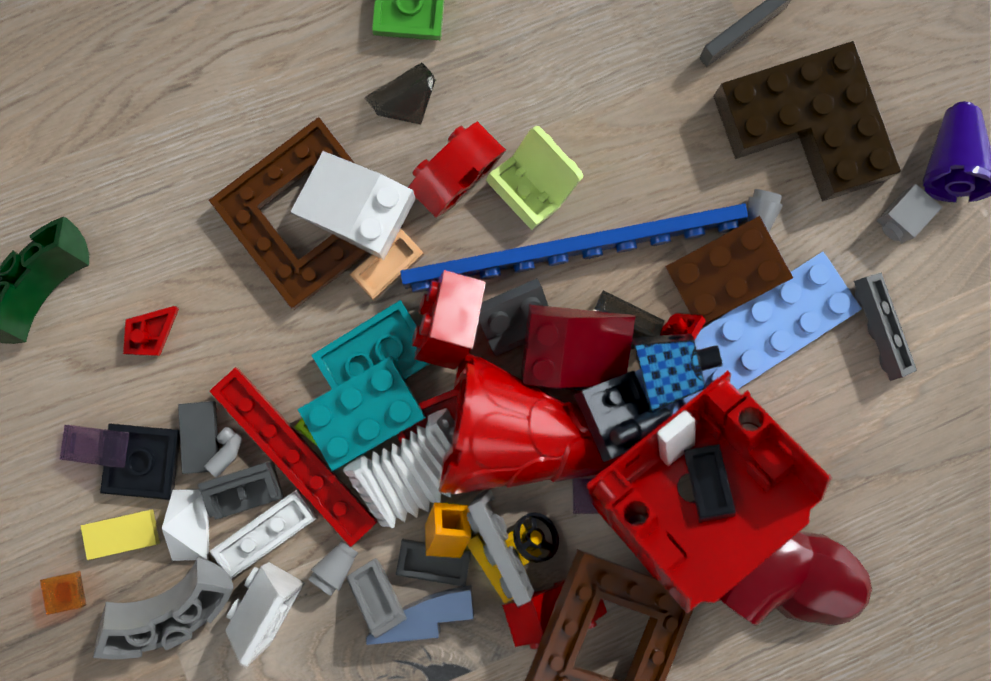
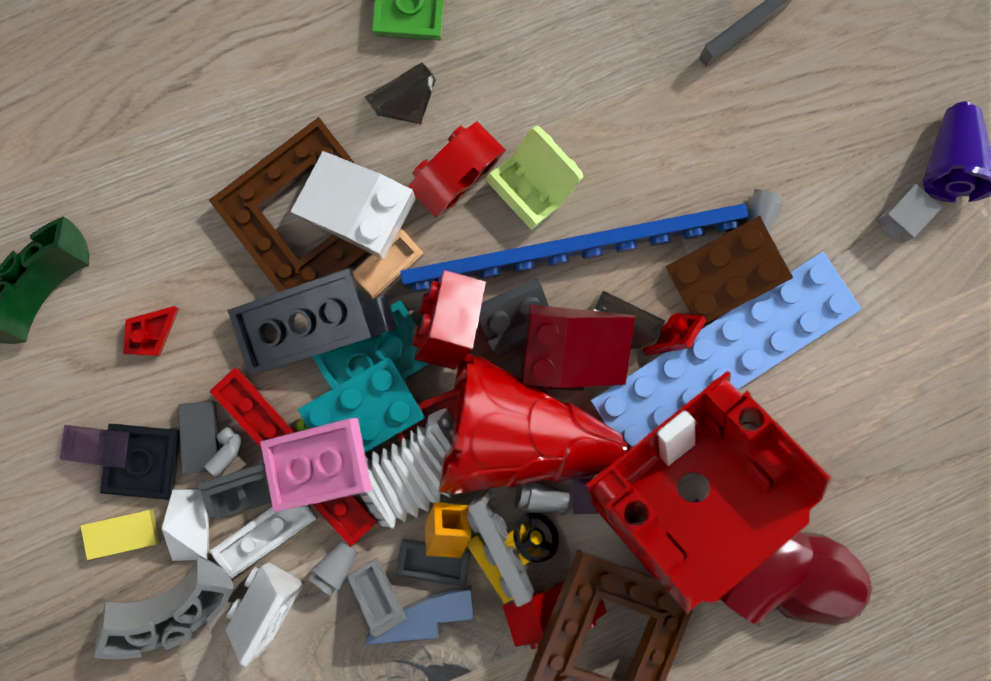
(63, 592): clear orange plate -> none
(316, 465): none -> bright pink plate
(333, 318): none -> black hinge
(541, 499): none -> light grey cone
(618, 414): black plate -> none
(673, 367): torso -> none
(709, 483): black tile -> none
(823, 104): dark brown brick -> none
(884, 326): dark grey plate -> none

